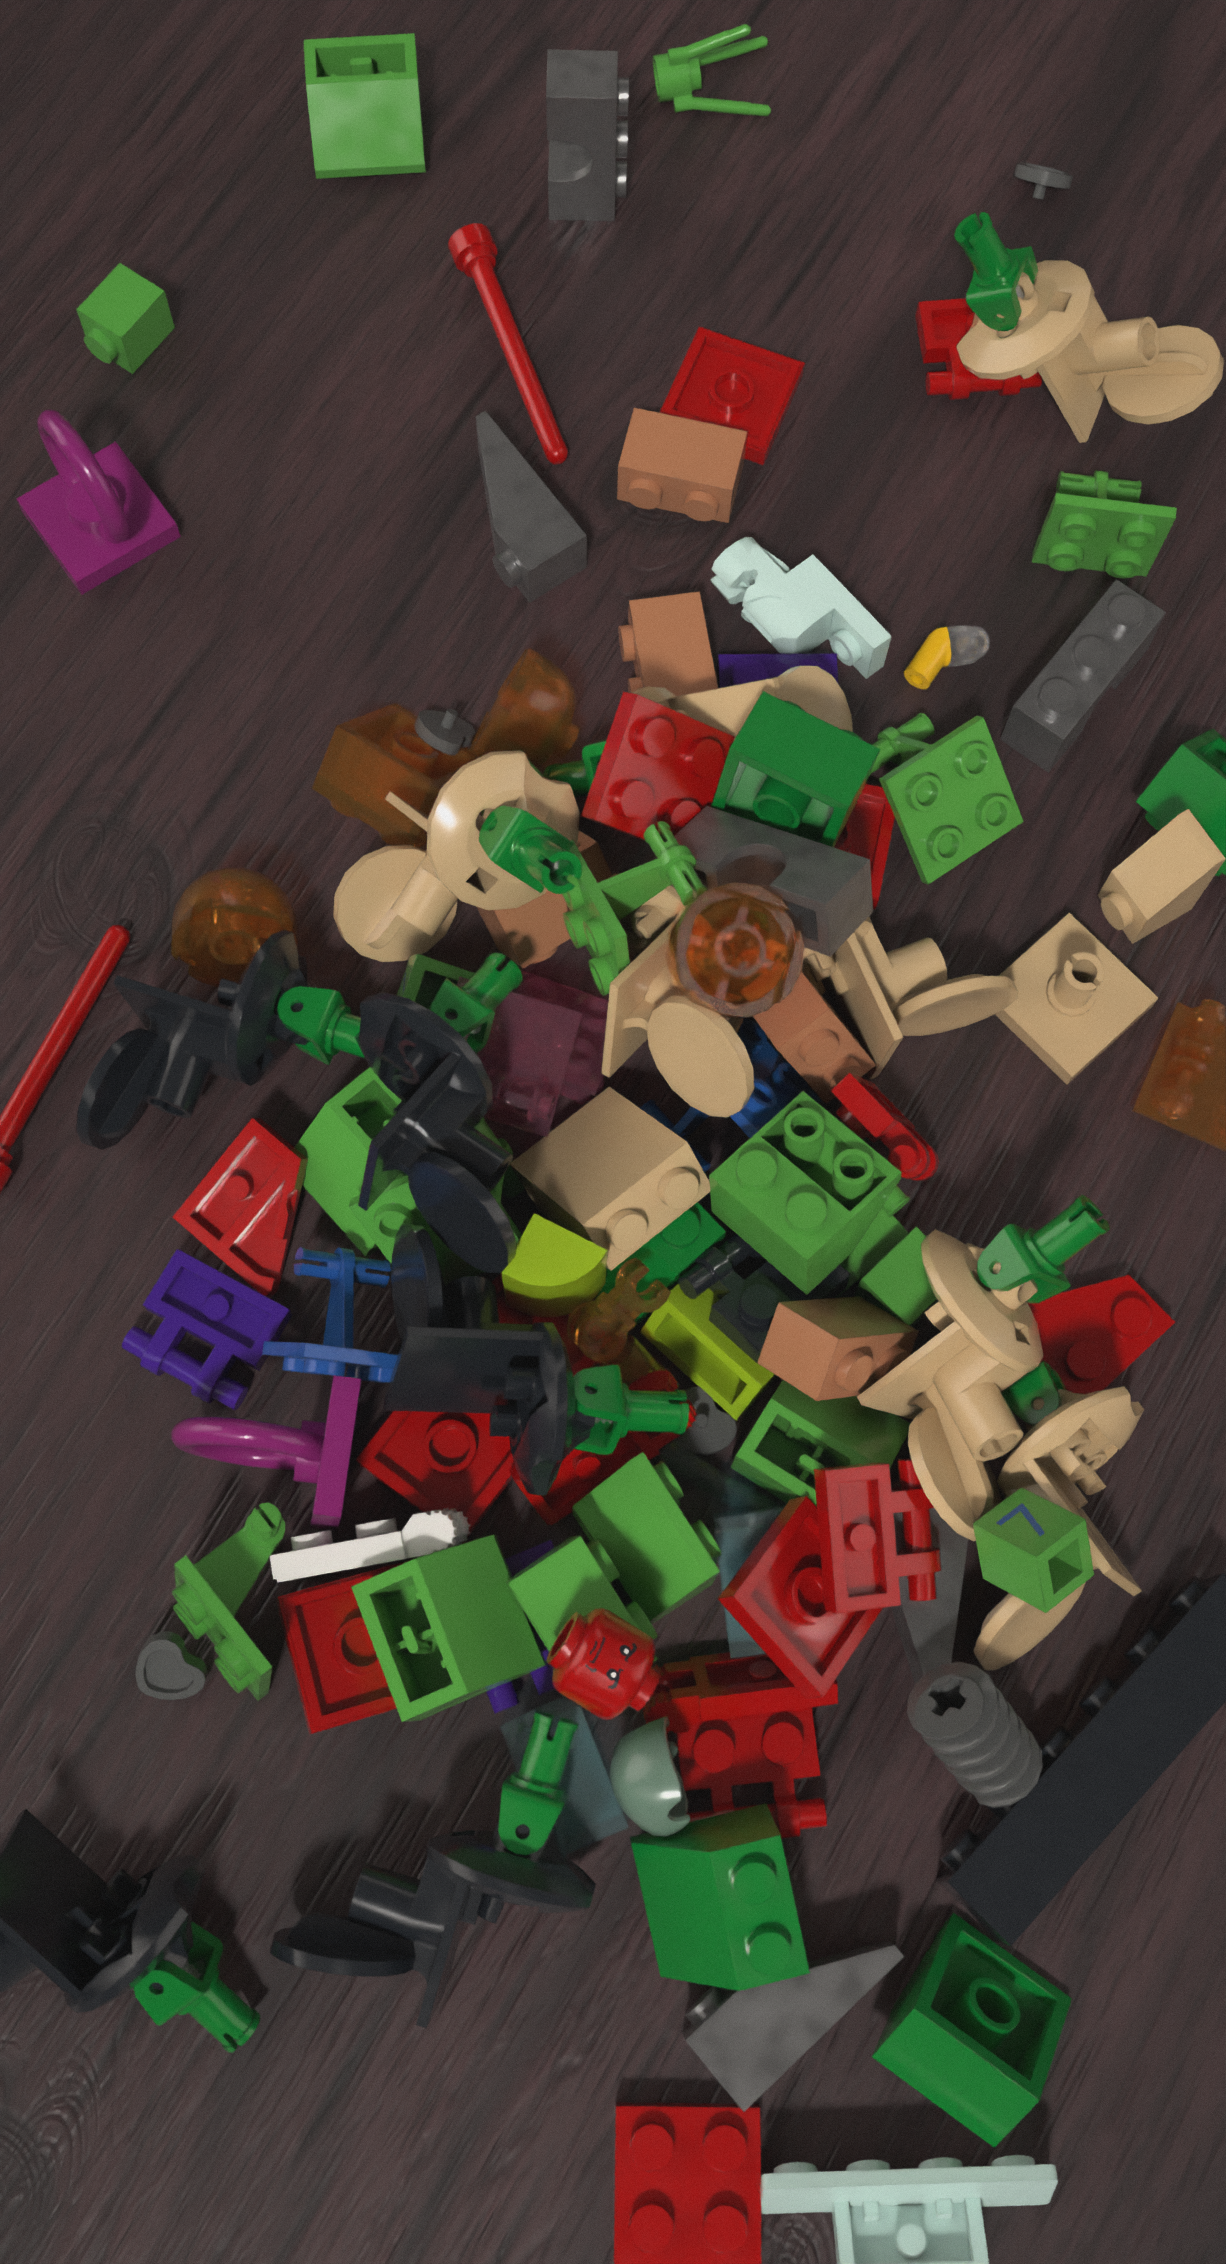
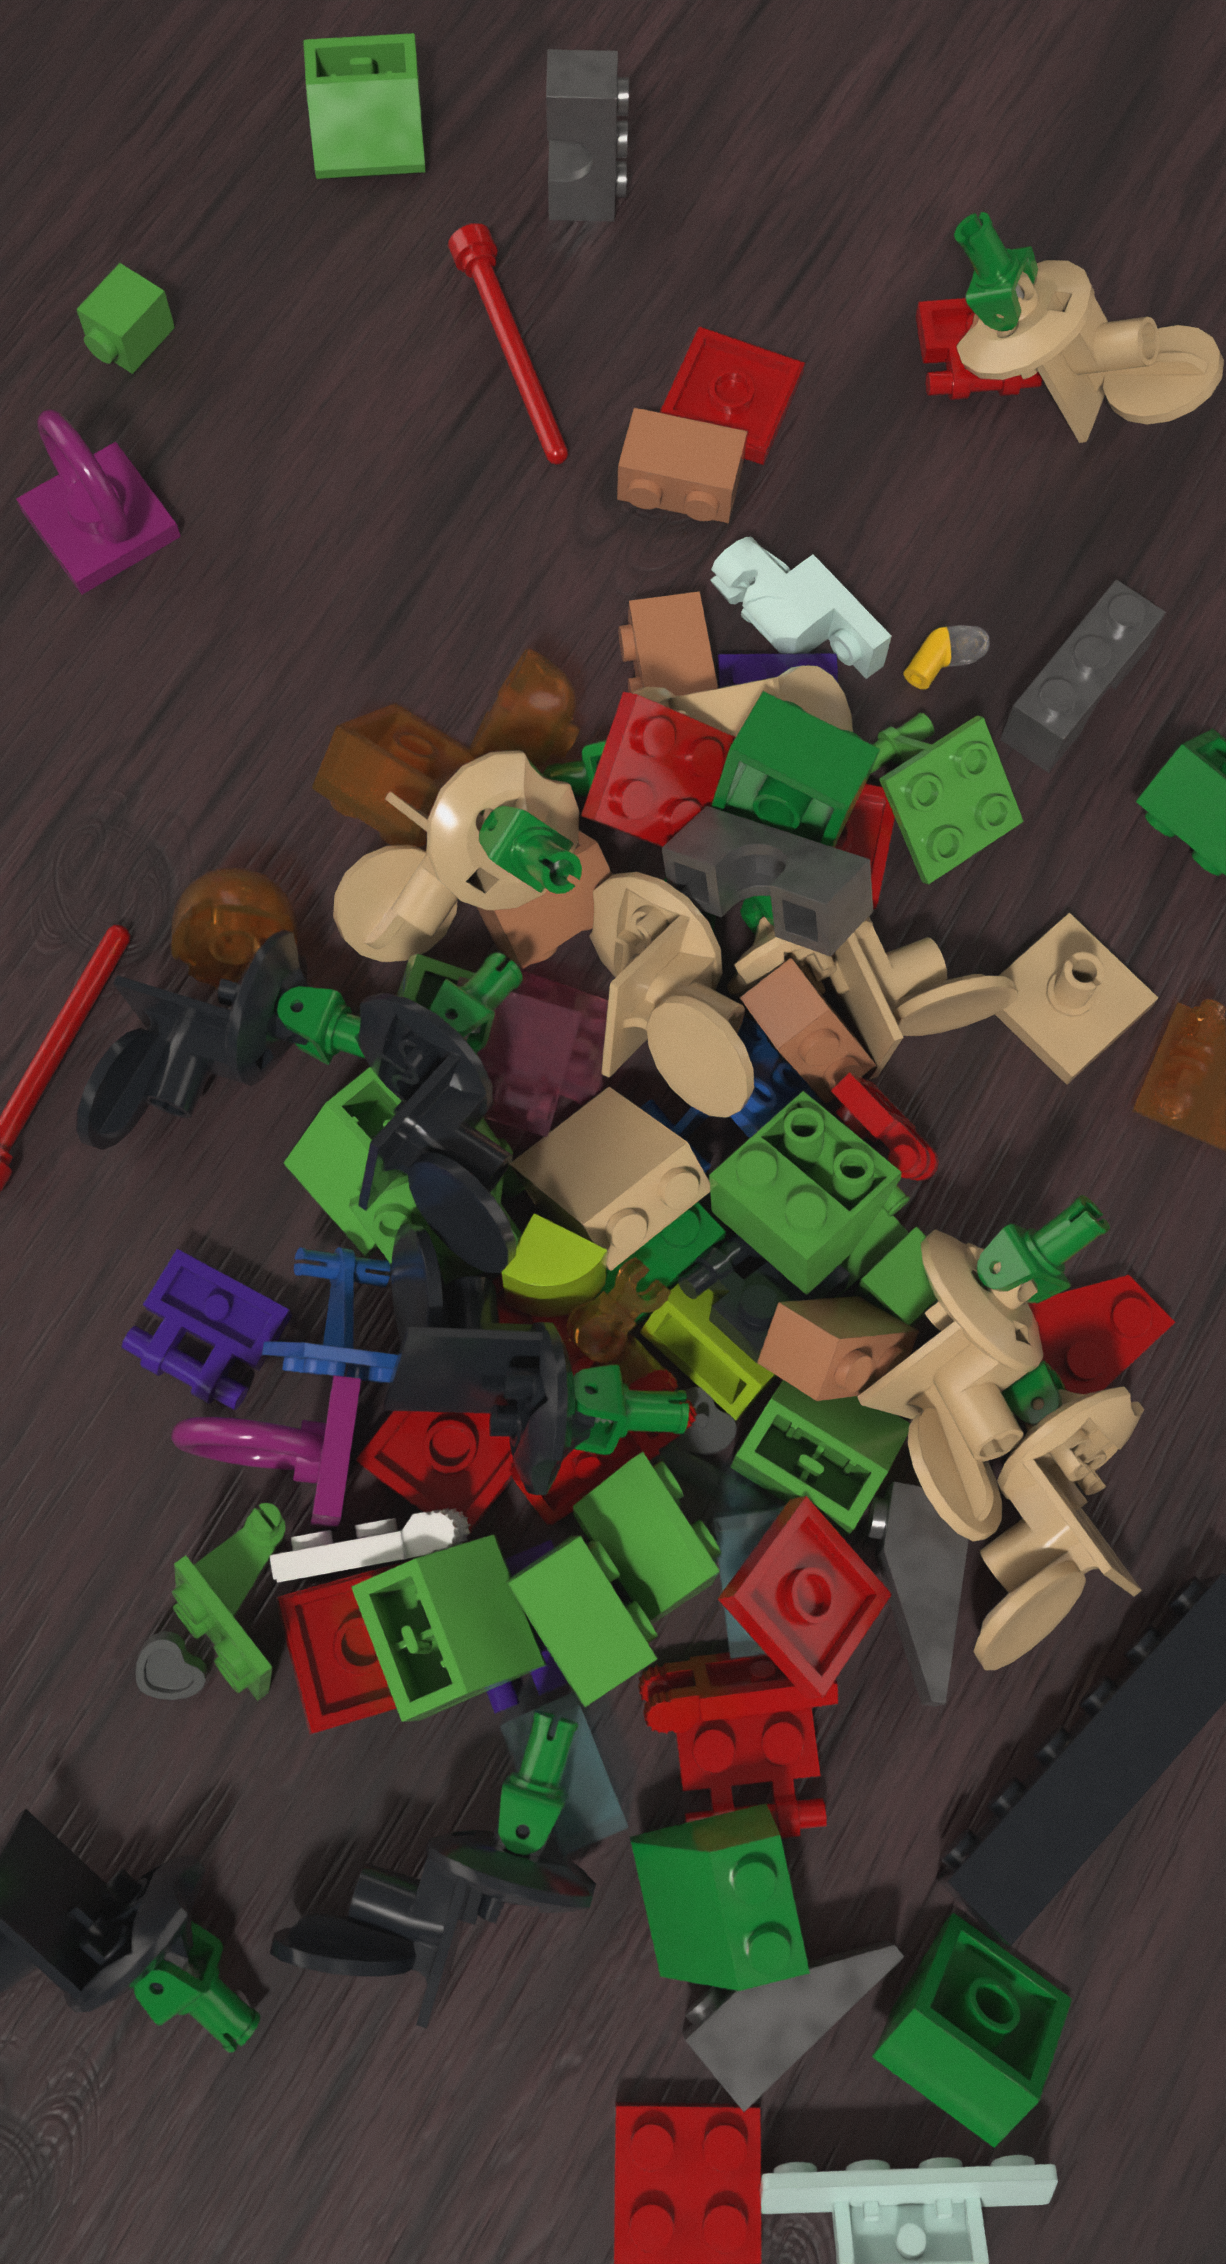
(249, 1205): red wing -> none
(444, 730): dark grey piece -> none
(531, 530): flat silver slope -> none
(600, 905): bright green plate -> none
(603, 1663): red head -> none
(648, 1780): sand green hair -> none
(680, 73): bright green plant -> none
(734, 950): clear orange cylinder -> none
(860, 1541): red plate -> none
(975, 1733): dark grey piece -> none
(1033, 1549): bright green brick -> none
(1043, 177): dark grey piece -> none
(1102, 527): bright green plate -> none
(1161, 878): tan slope -> none

